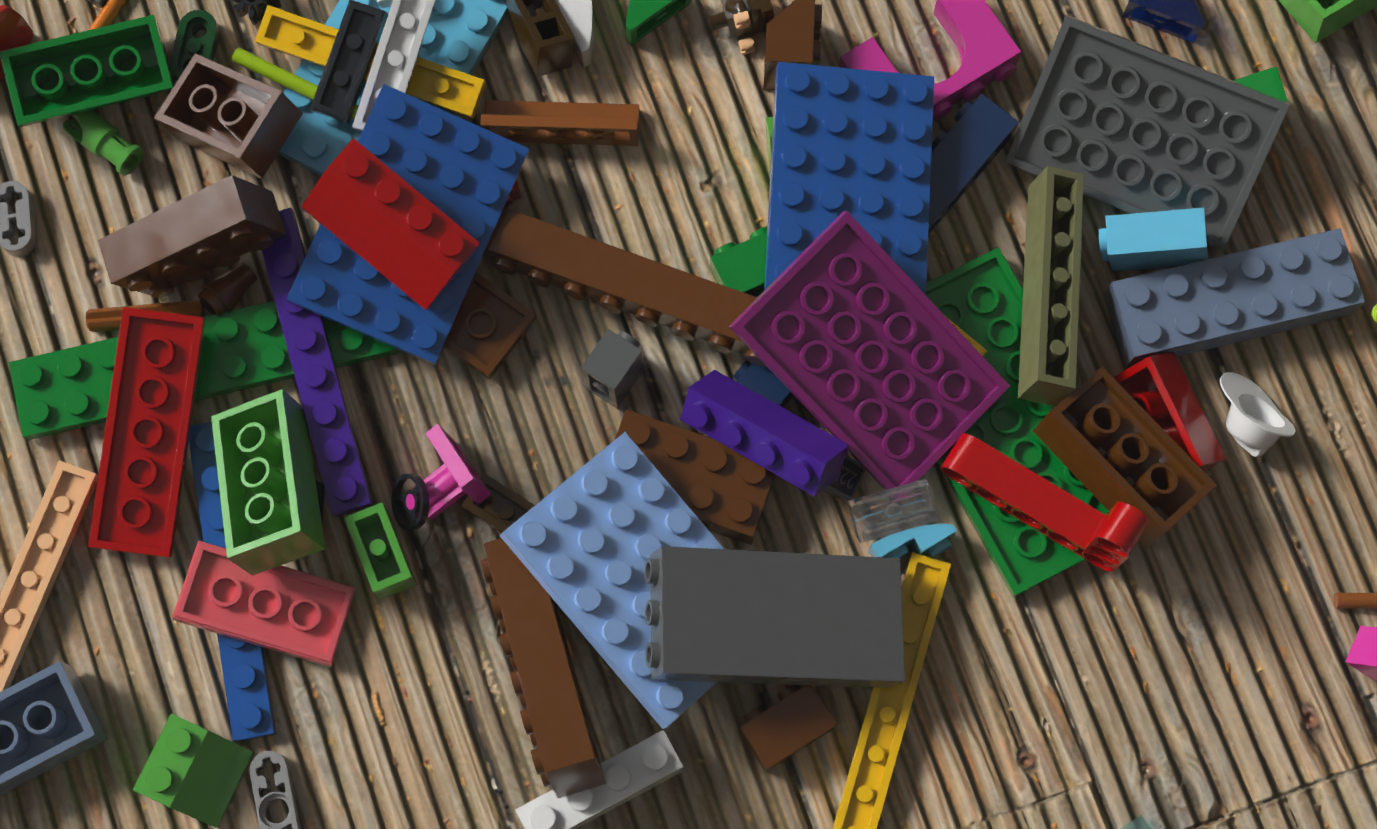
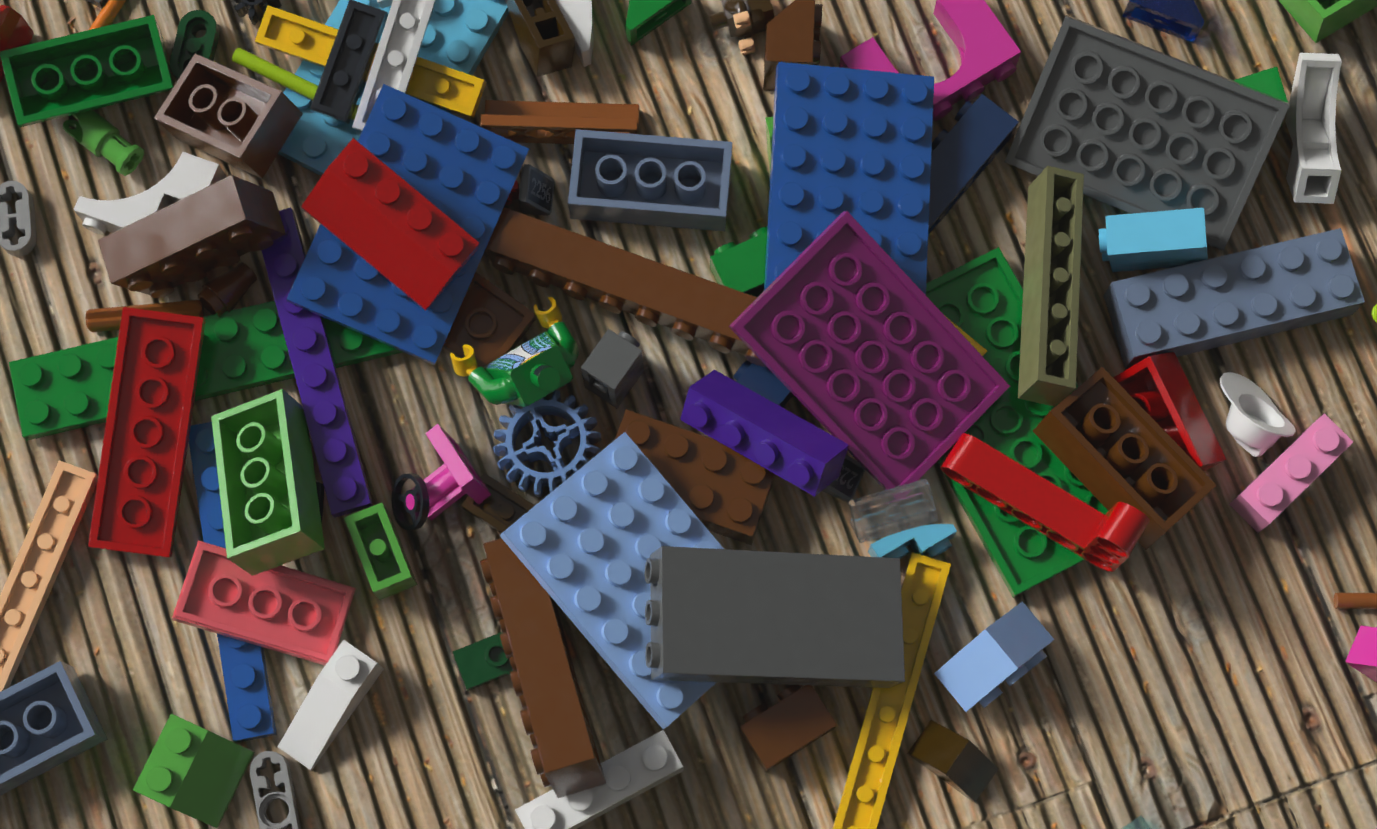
(185, 178): none -> white arch
(329, 704): none -> white slope
(482, 662): none -> dark green plate
(529, 369): none -> green torso
(530, 451): none -> medium blue gear
(535, 191): none -> slope
(650, 180): none -> sand blue brick
(953, 760): none -> dark brown slope
(996, 655): none -> light blue brick
(1291, 473): none -> bright pink arch
(1311, 124): none -> white arch

